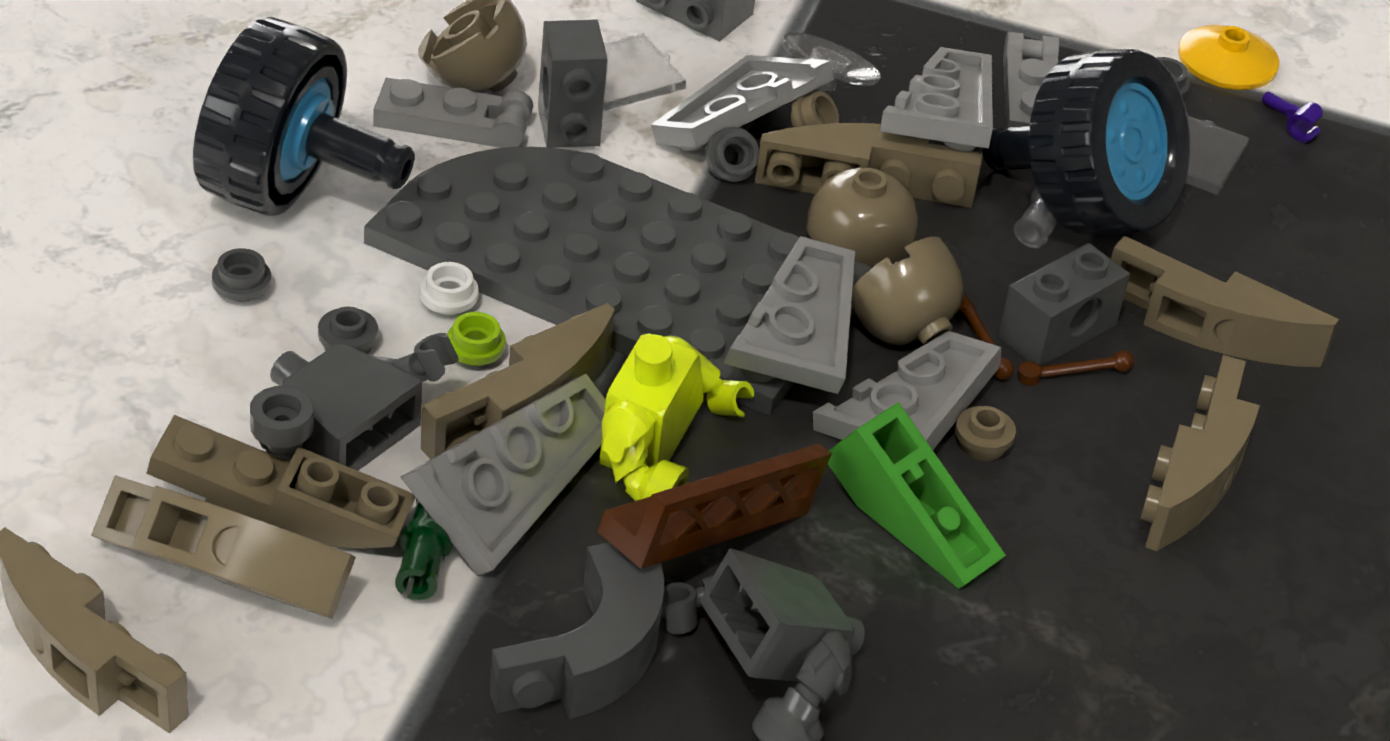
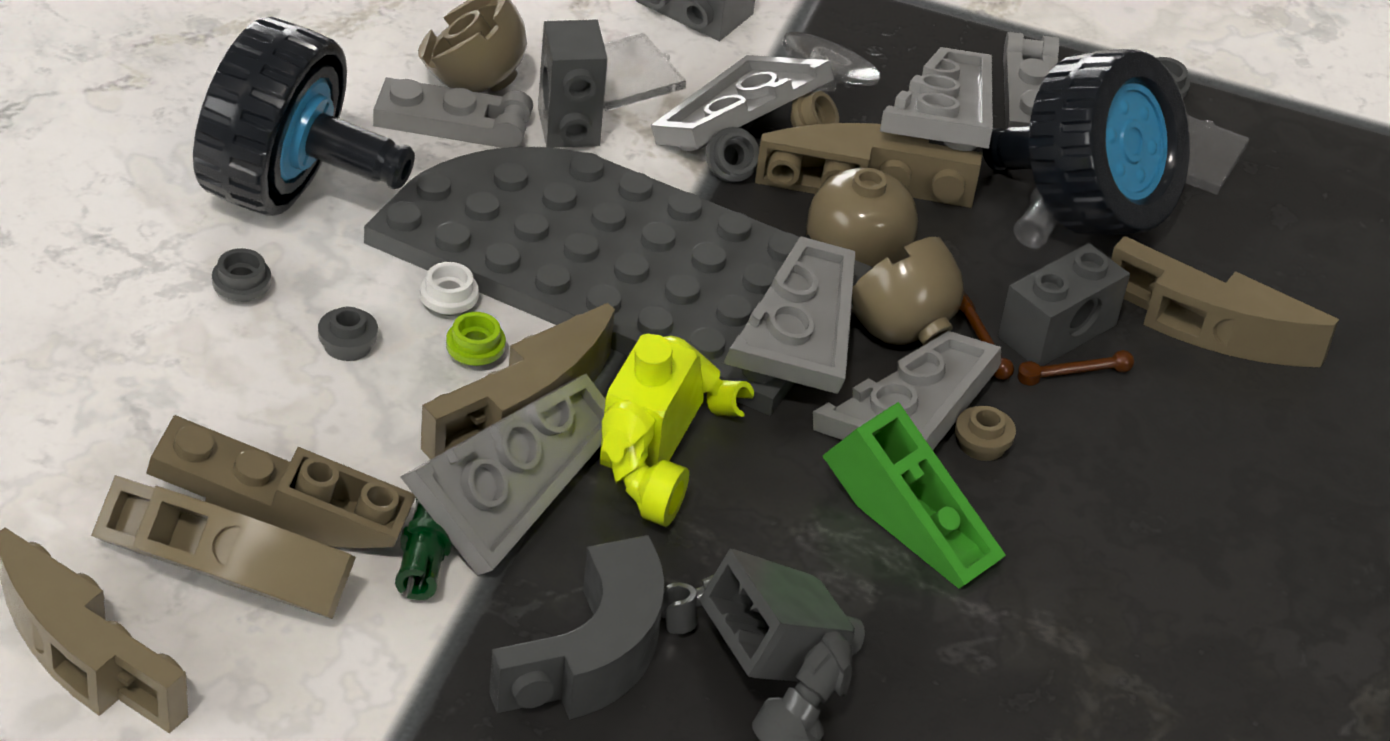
(346, 401): dark grey torso -> none
(716, 507): reddish brown fence -> none
(1202, 459): dark tan slope -> none
(1228, 57): yellow dish -> none
(1299, 119): dark purple hand -> none

